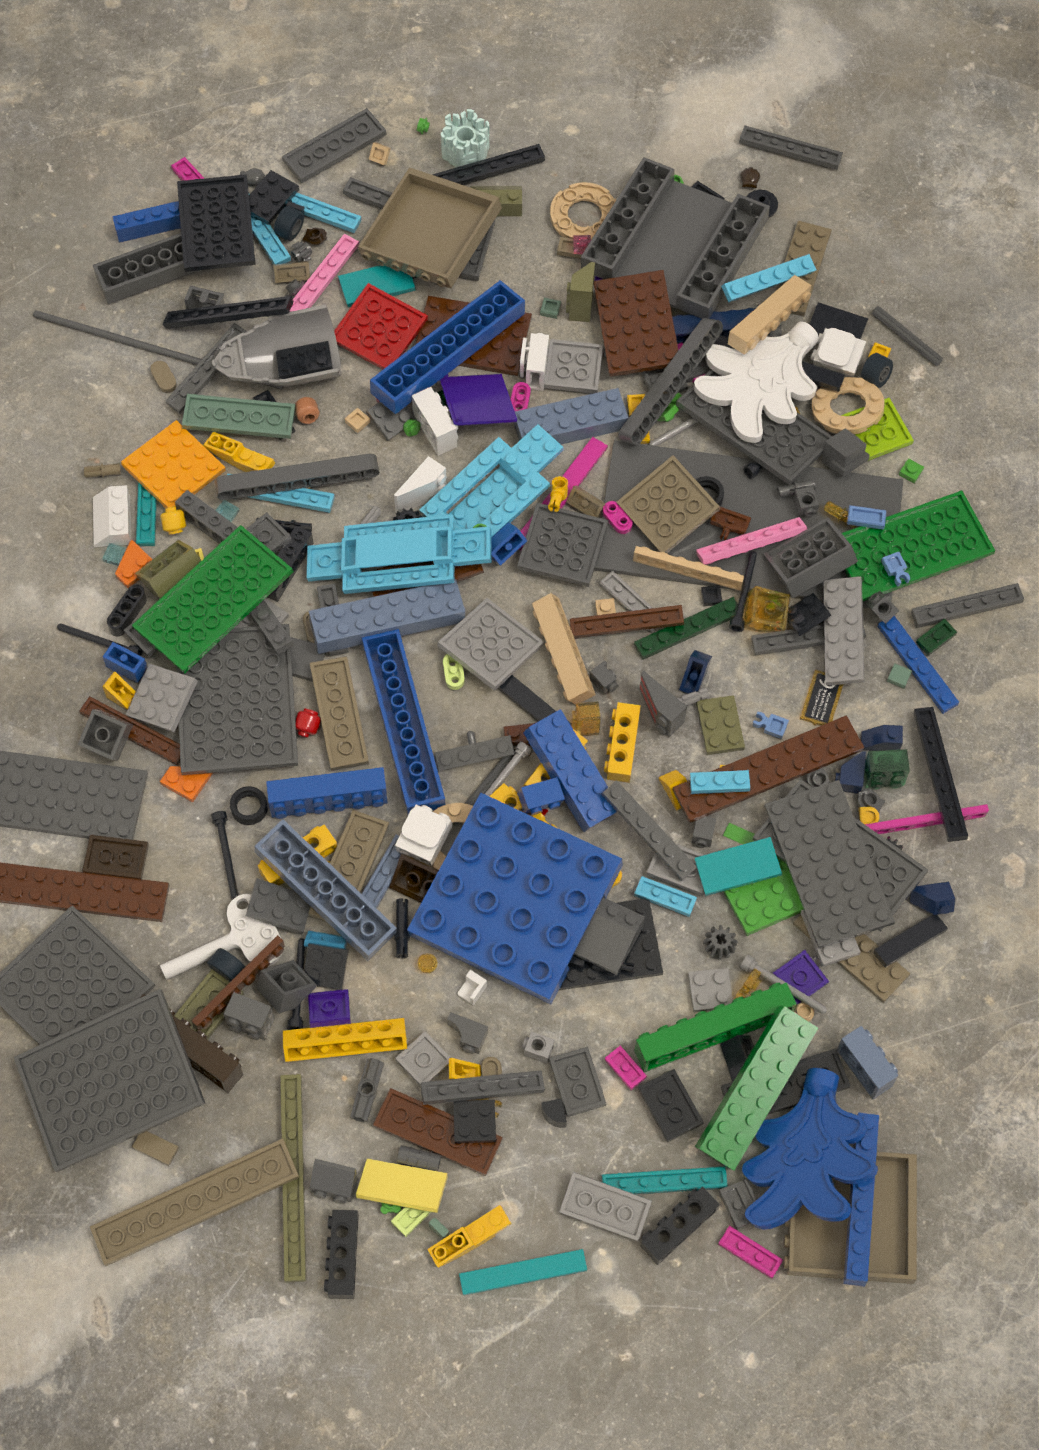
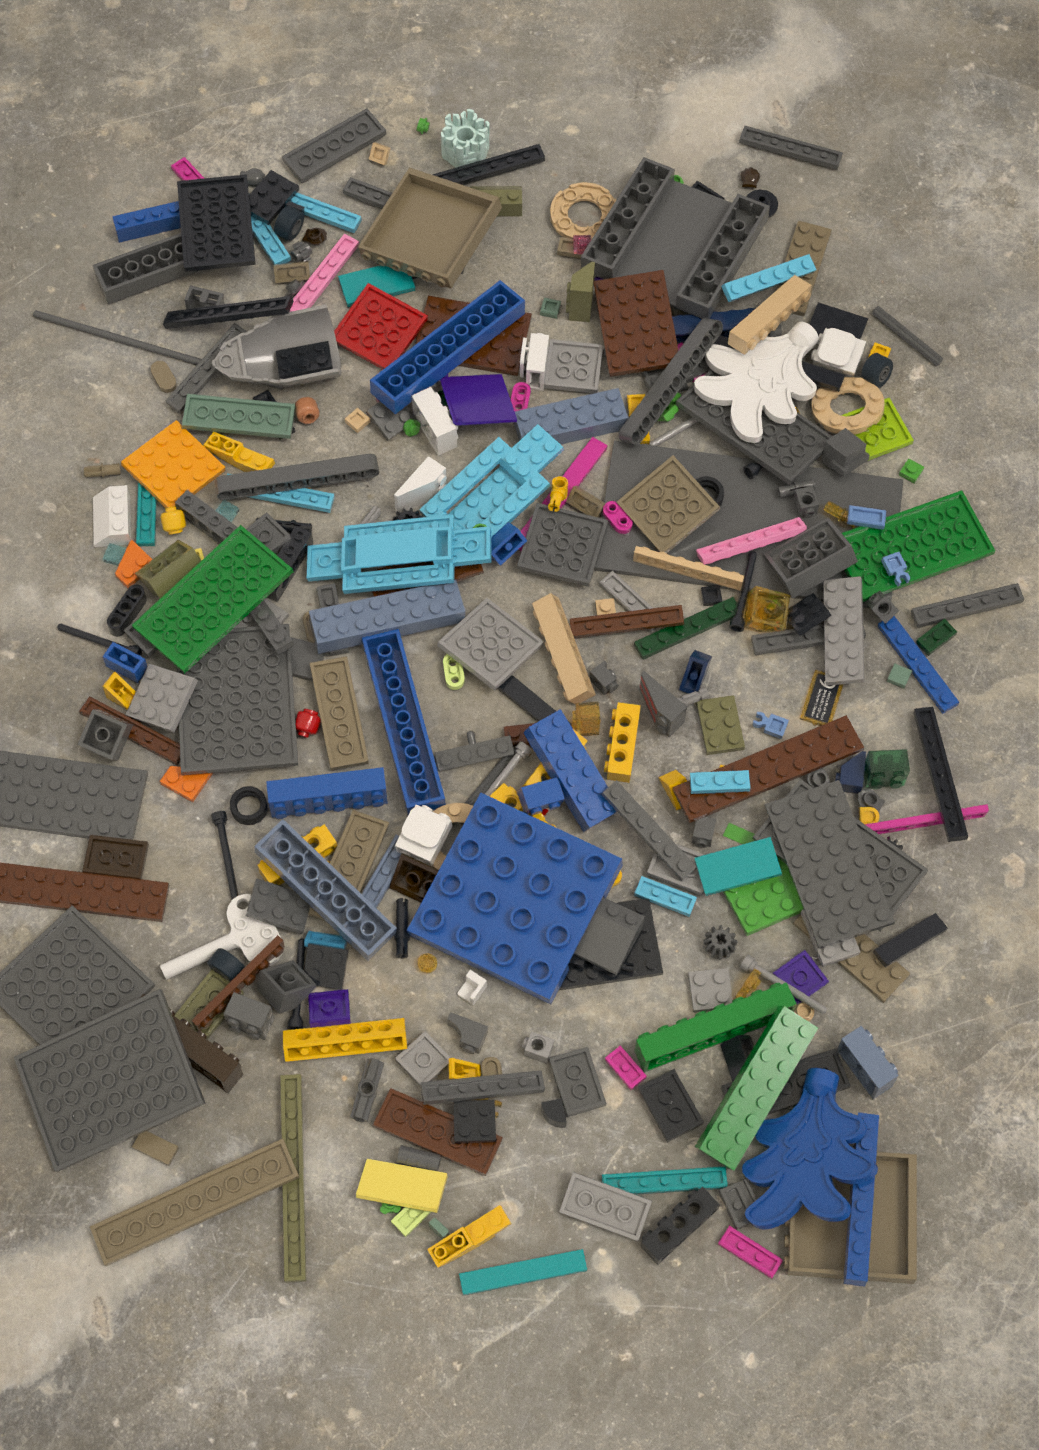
(333, 1181): dark grey slope -> none
(346, 1287): black brick -> none
(474, 266): dark grey plate -> none
(730, 522): reddish brown plate -> none
(882, 738): dark blue slope -> none
(934, 898): dark blue slope -> none

